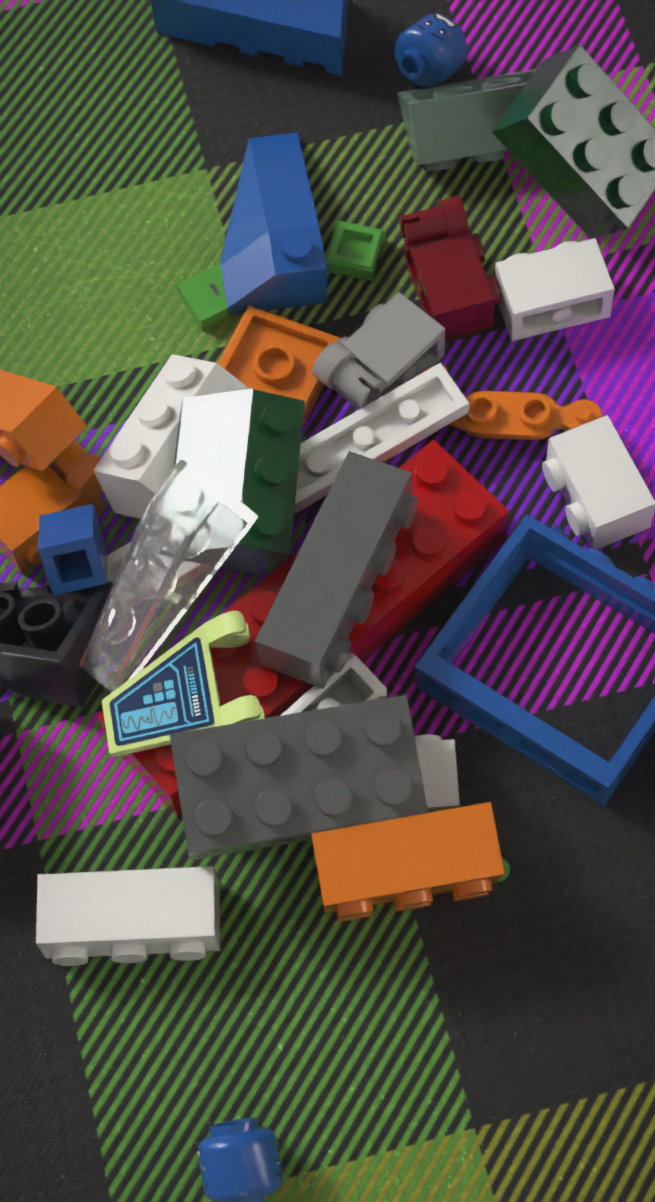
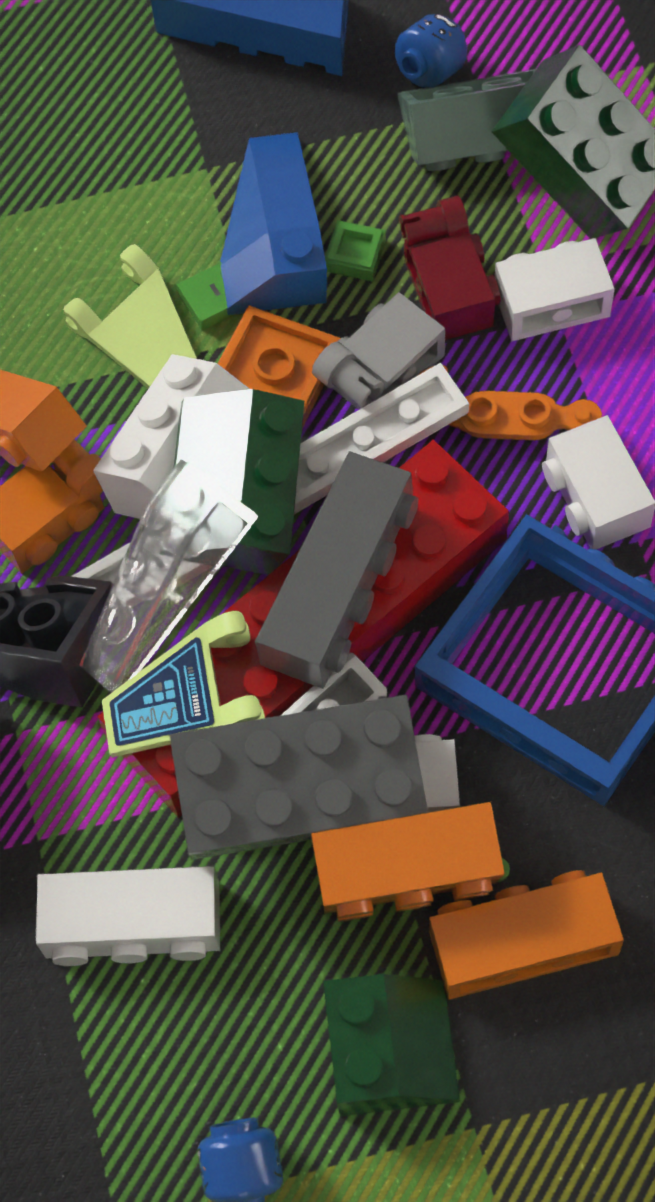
(72, 549): blue brick -> none
(142, 328): none -> yellowish green flag
(390, 1043): none -> dark green slope
(524, 933): none -> orange brick

